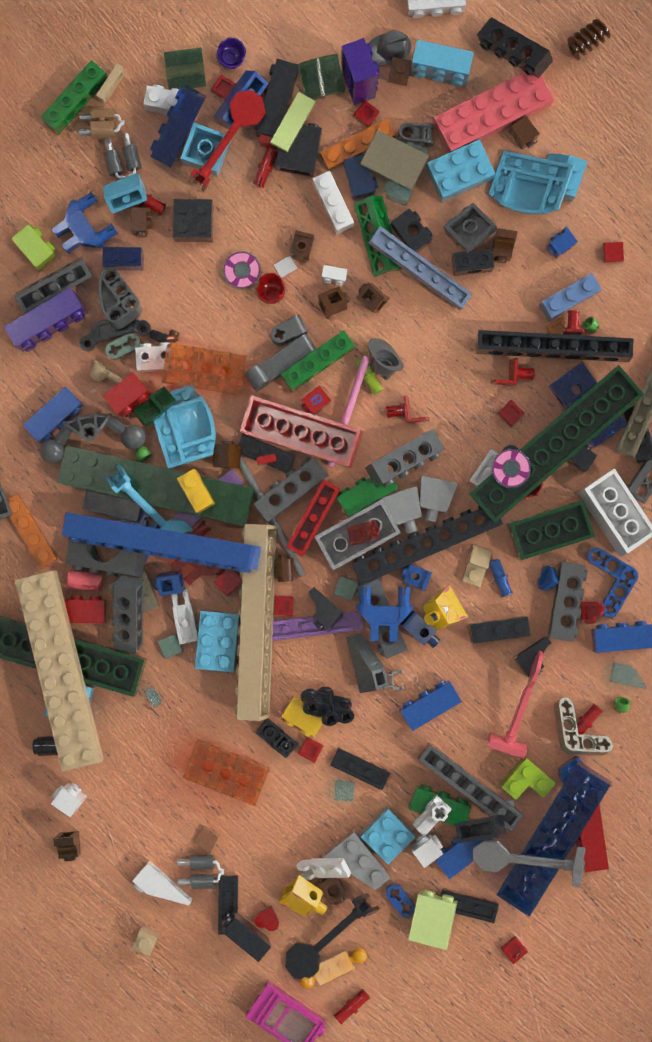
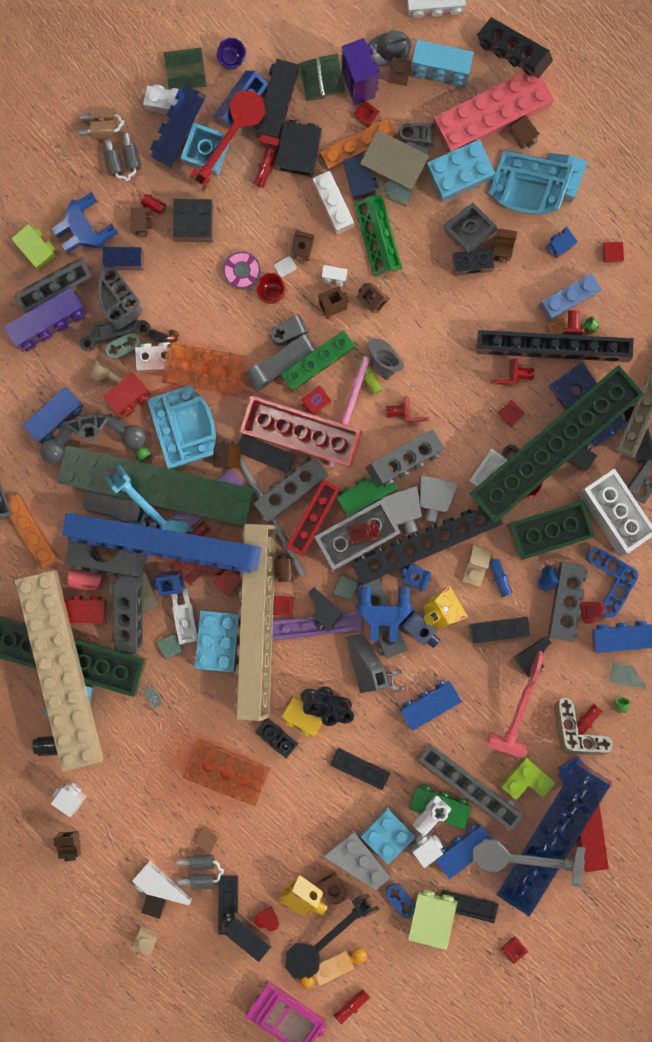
(74, 97): green brick -> none
(110, 84): tan tile -> none
(125, 193): medium azure brick -> none
(153, 408): dark green slope -> none
(153, 906): none -> dark brown tile
(196, 491): yellow brick -> none
(222, 87): red tile -> none
(266, 459): red tile -> none
(292, 122): yellowish green tile -> none
(310, 749): red tile -> none
(323, 868): white hinge -> none
(344, 791): clear light blue tile -> none
(404, 222): black brick -> none
(420, 268): sand blue plate -> none
(480, 828): black brick -> none
(511, 468): tile -> none
(586, 37): reddish brown piece -> none

